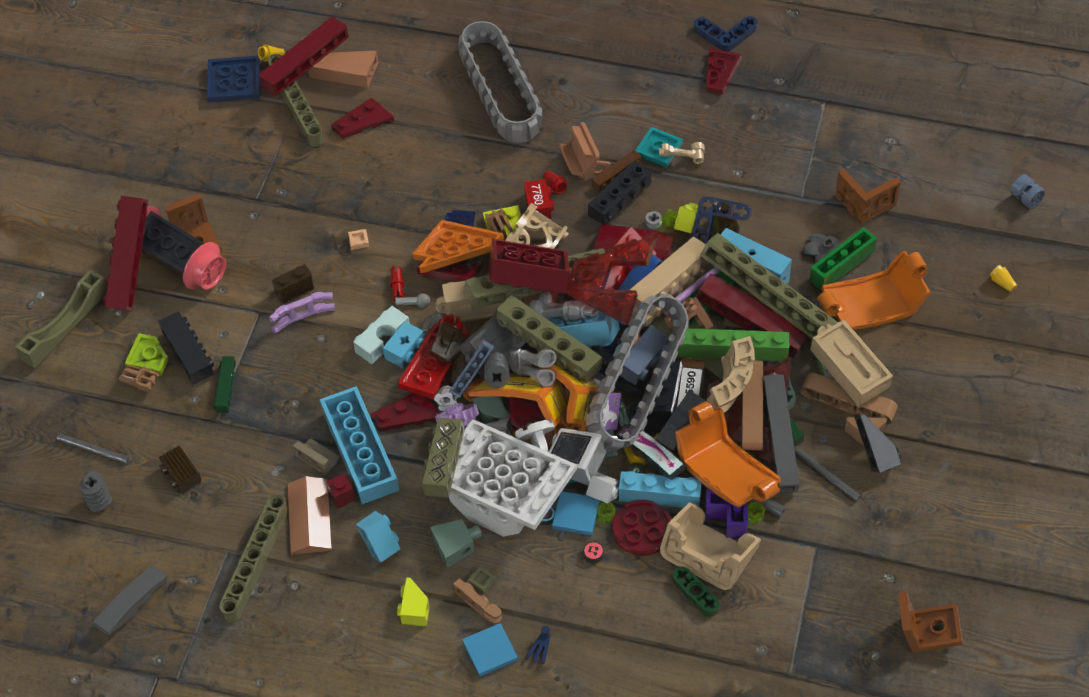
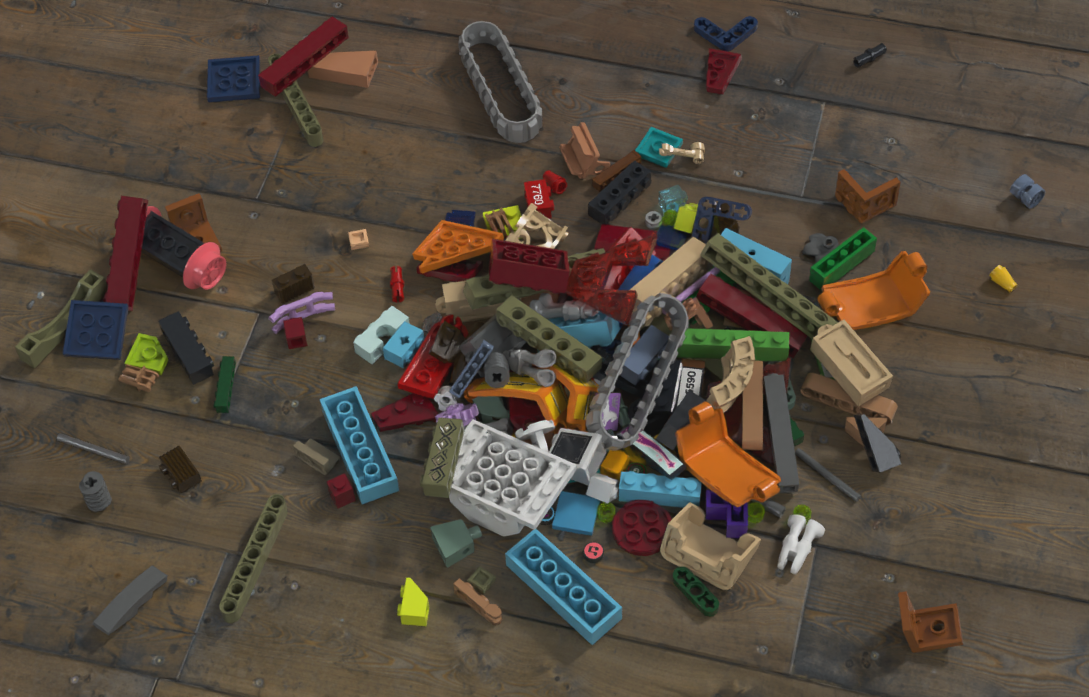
(95, 330): none -> dark blue plate
(266, 50): yellow cone -> none
(295, 333): none -> dark red brick
(309, 515): nougat slope -> none
(362, 117): dark red wing -> none
(378, 536): medium azure brick -> none
(421, 300): light grey bar -> none
(490, 650): dark azure tile -> none
(543, 641): dark blue piece -> none
(563, 586): none -> medium azure brick
(615, 463): none -> light orange brick
(670, 237): none -> clear blue window
(672, 198): none -> clear light blue brick
(798, 551): none -> white piece
(805, 509): none -> clear neon green bush
(869, 55): none -> black pin

